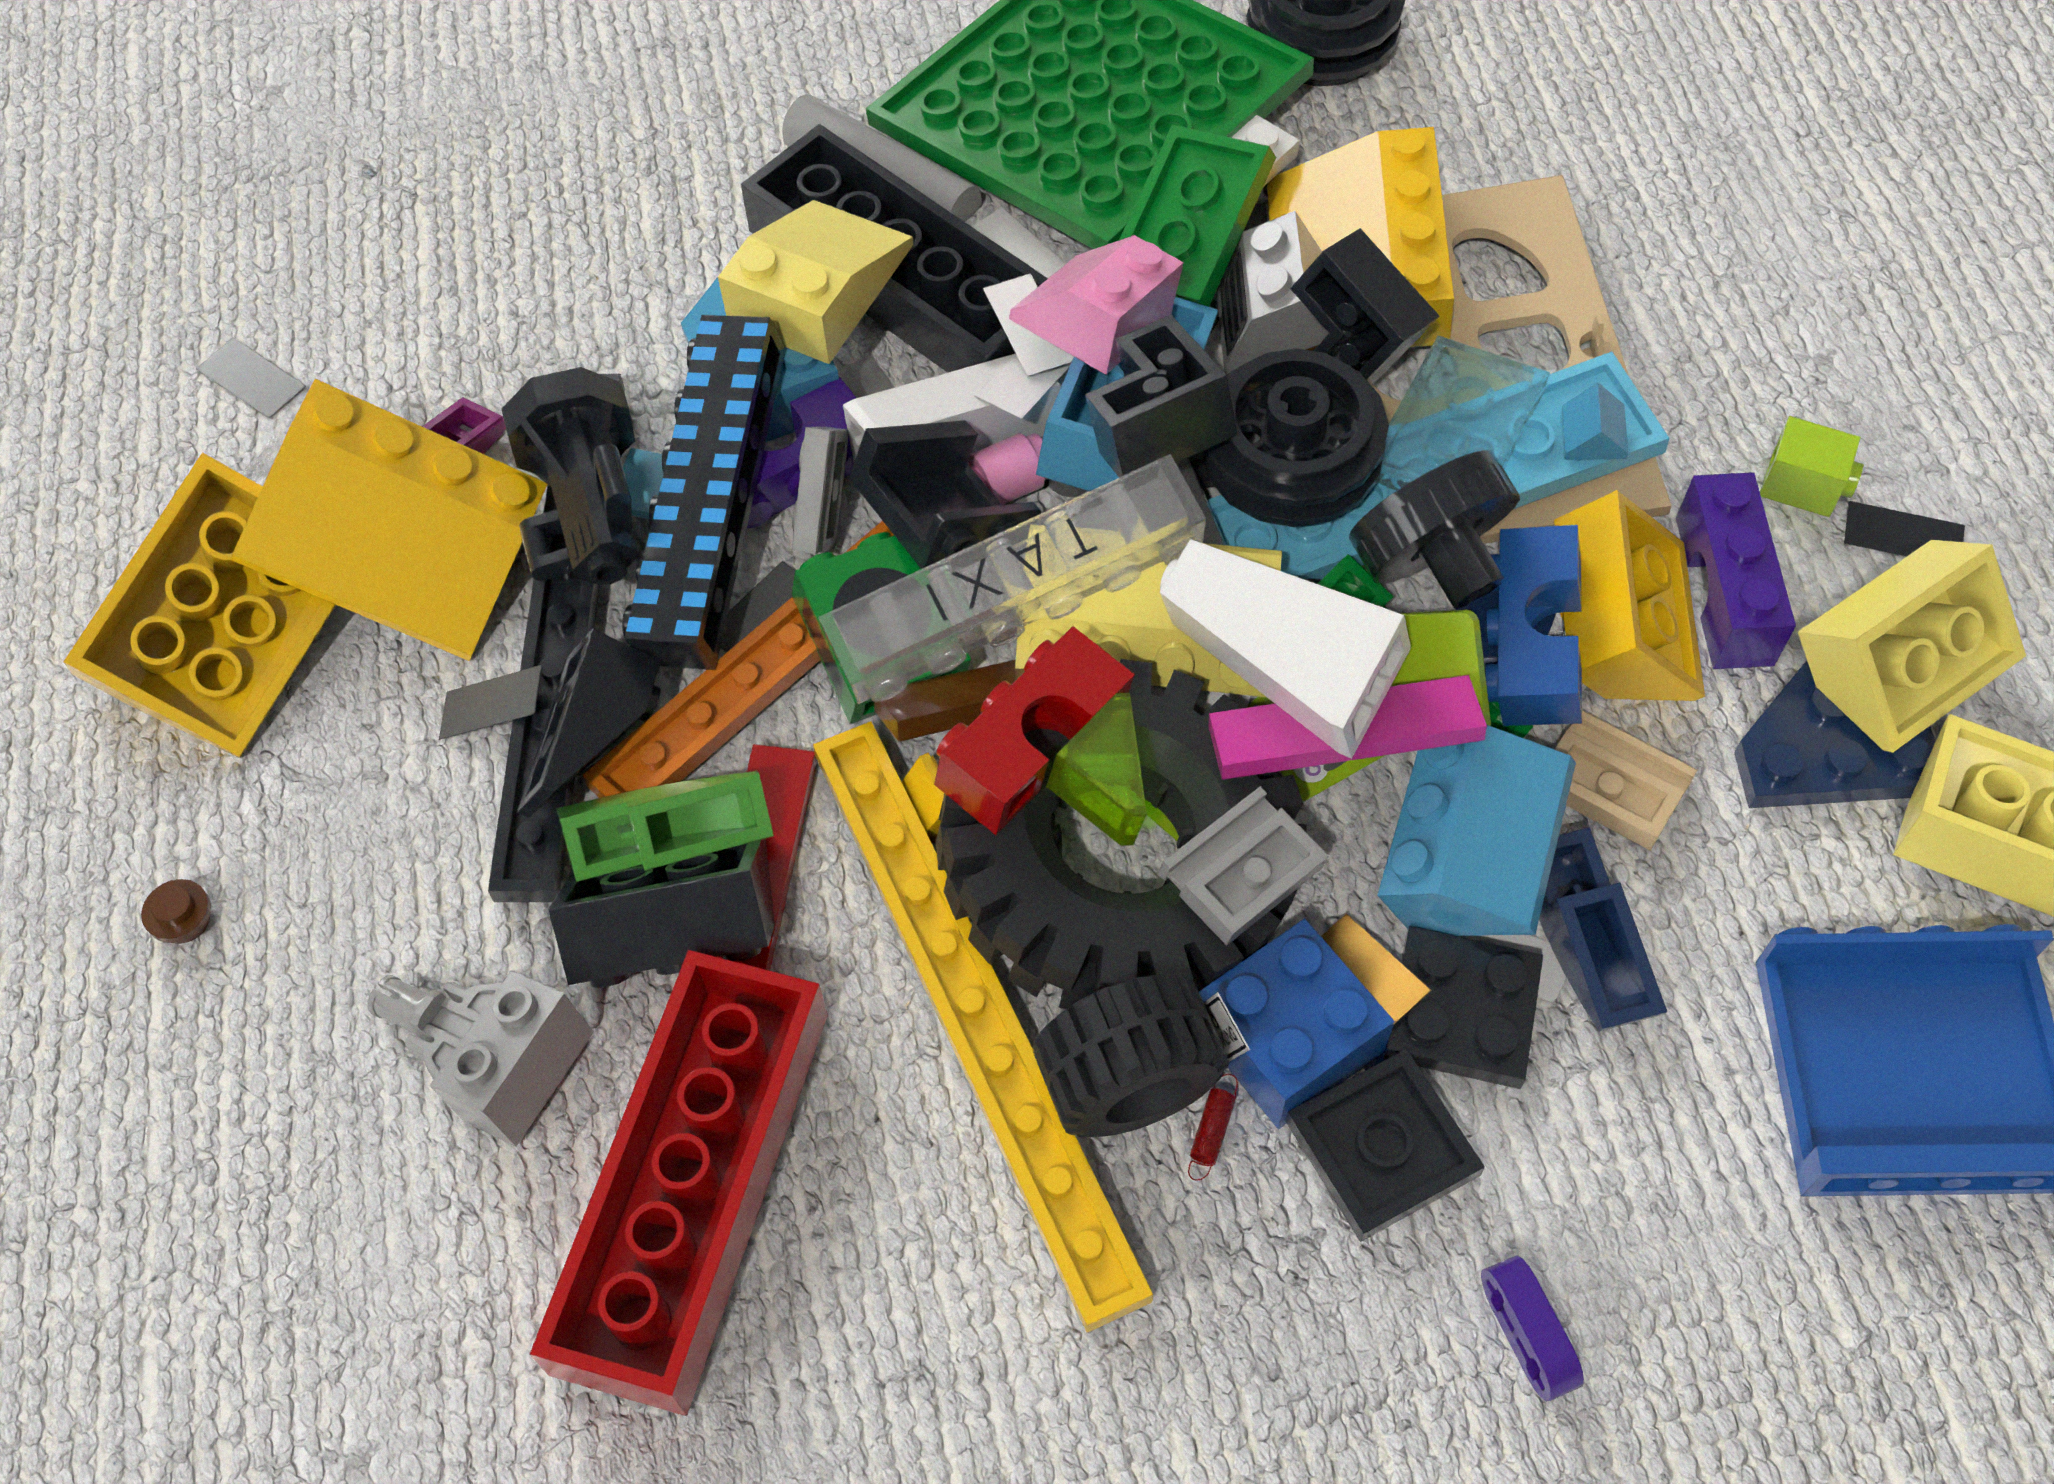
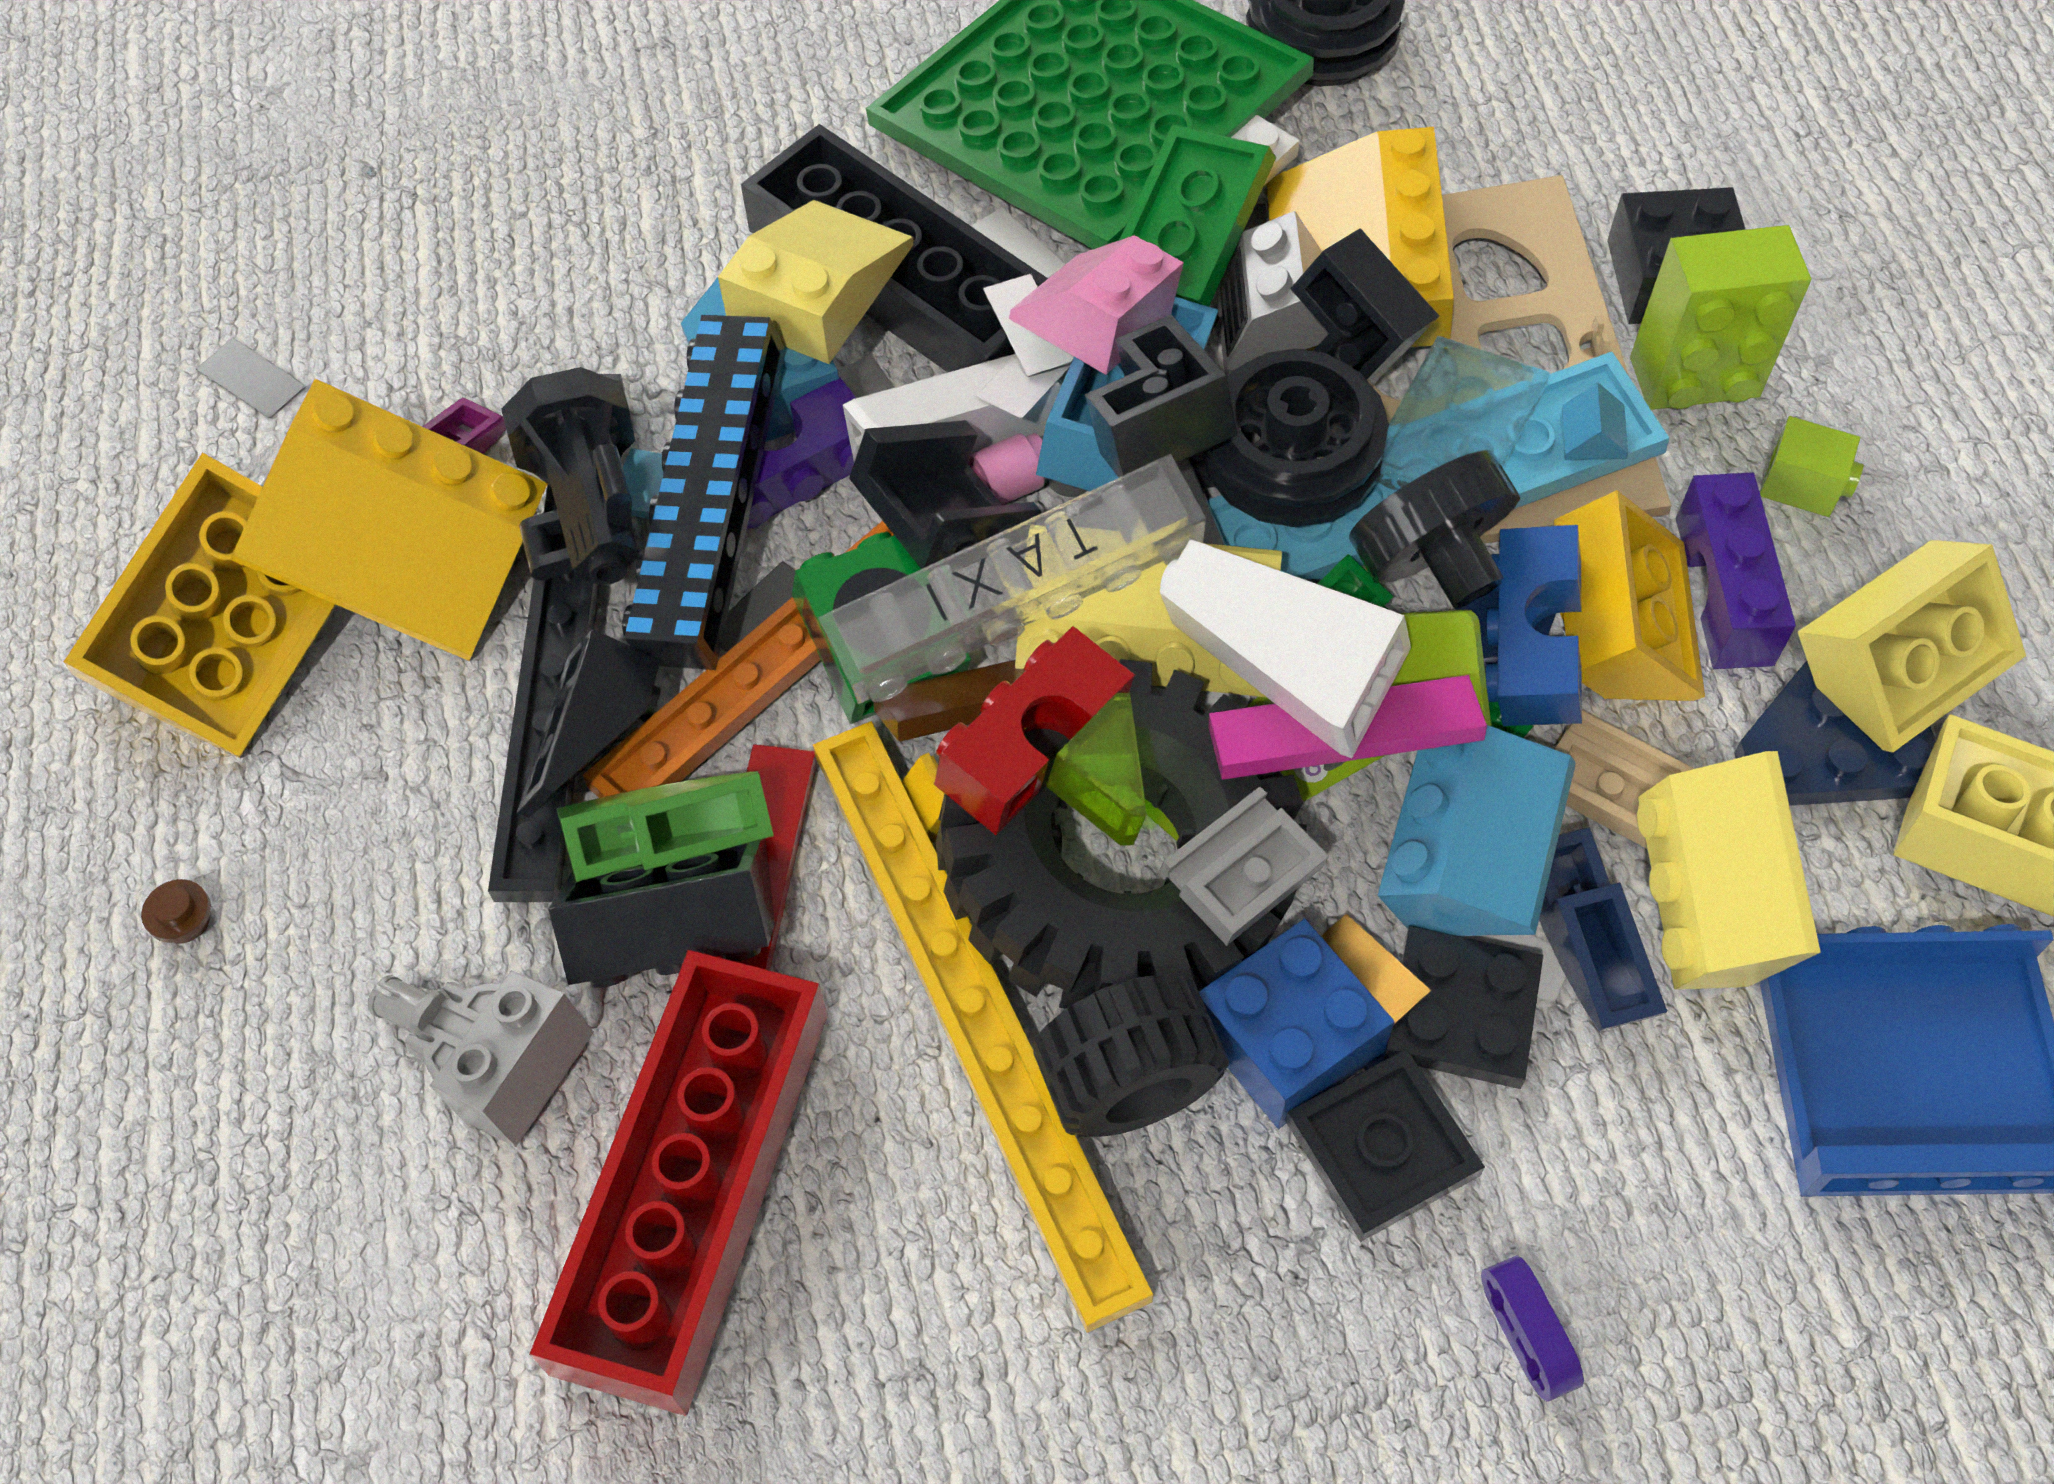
(490, 702): dark grey sticker -> none
(820, 489): light grey plate -> none
(927, 177): light grey brick -> none
(1212, 1127): red piece -> none
(1226, 1027): white sticker -> none
(1646, 225): none -> black brick
(1718, 316): none -> lime brick
(1727, 873): none -> light yellow slope
(1895, 530): black sticker -> none

